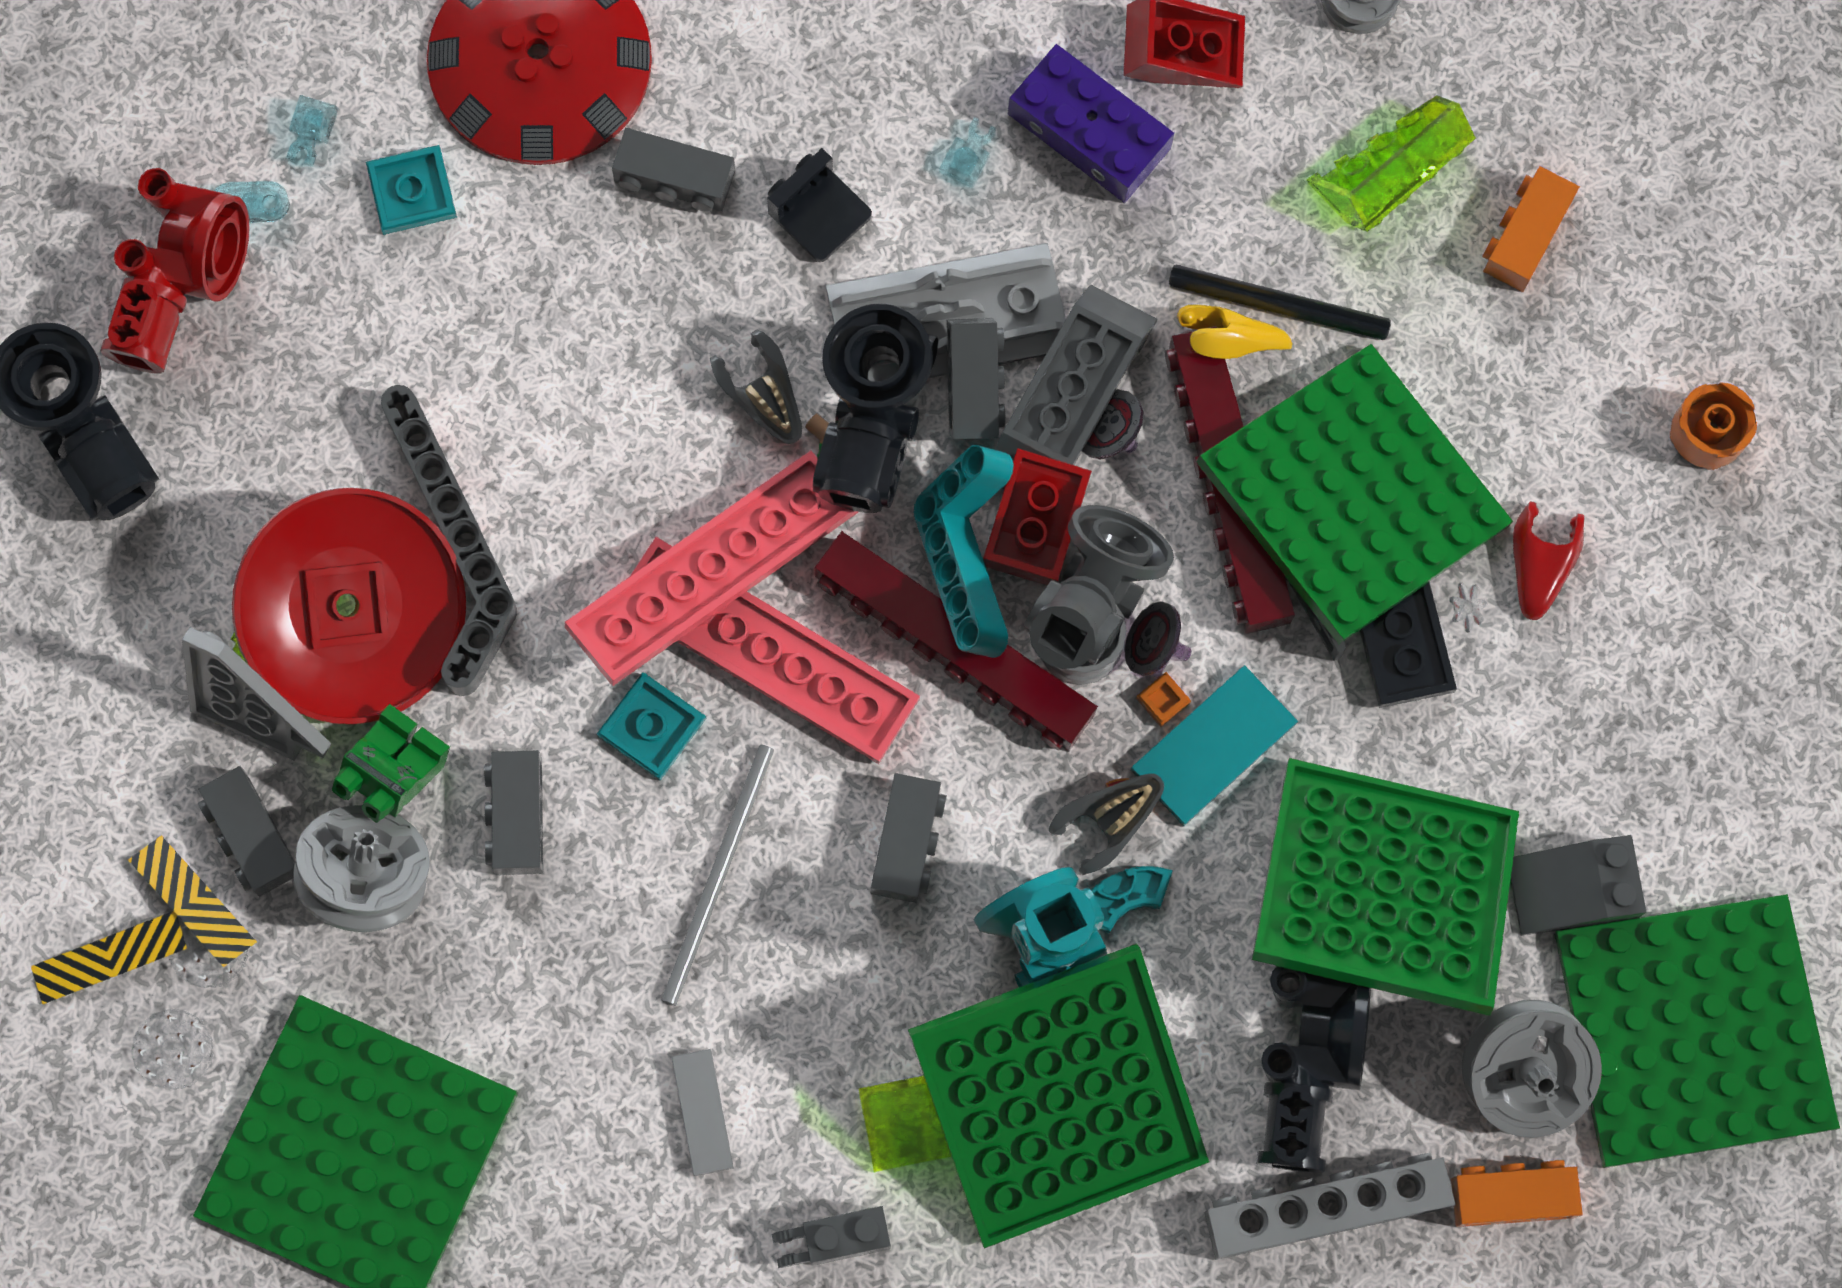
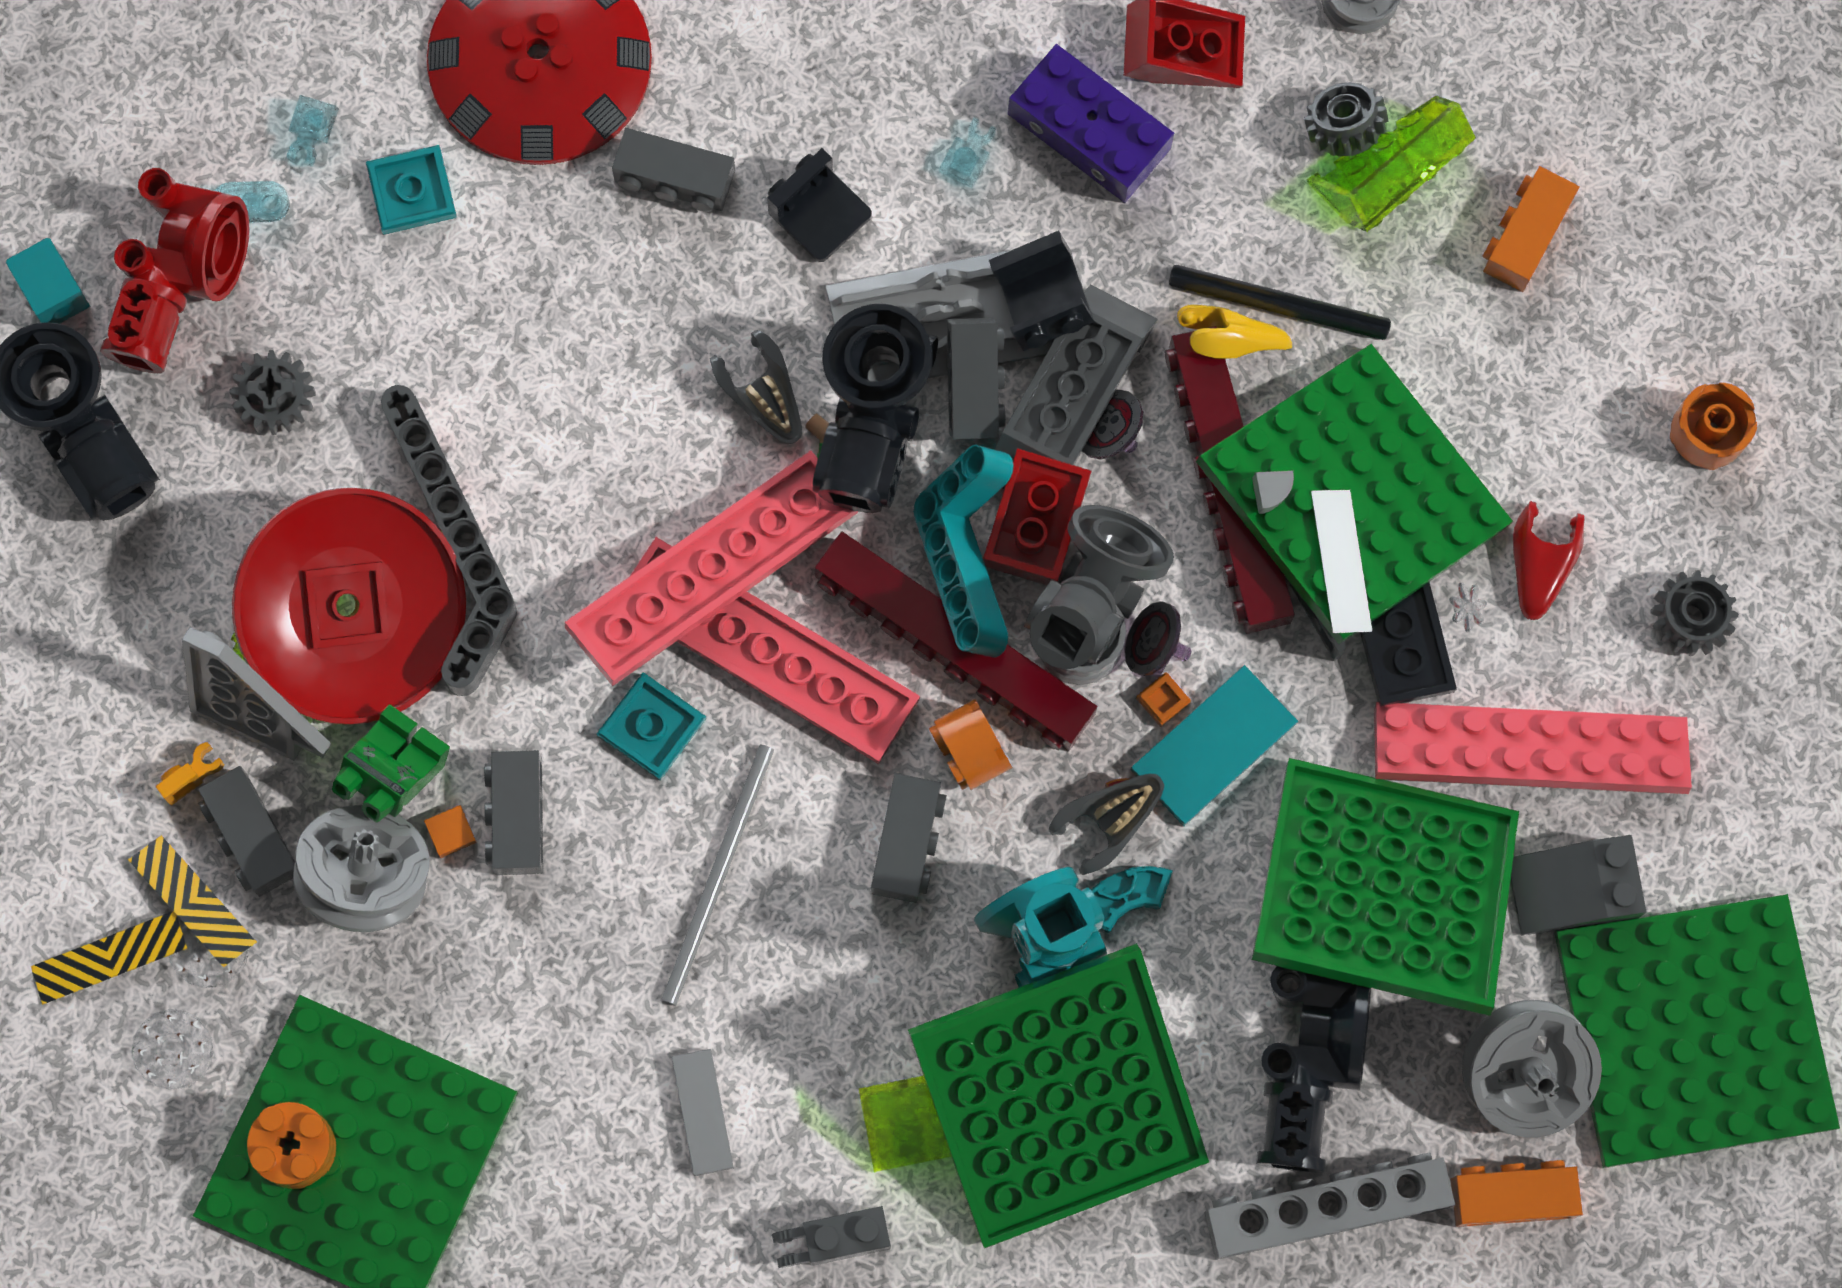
(47, 283): none -> teal piece
(182, 780): none -> light orange plate
(279, 1125): none -> orange brick
(288, 393): none -> dark grey gear
(450, 831): none -> orange tile
(971, 744): none -> orange brick
(1042, 291): none -> black panel
(1271, 488): none -> light grey tile
(1341, 561): none -> white sticker
(1346, 119): none -> dark grey gear
(1532, 748): none -> coral plate
(1708, 598): none -> dark grey gear

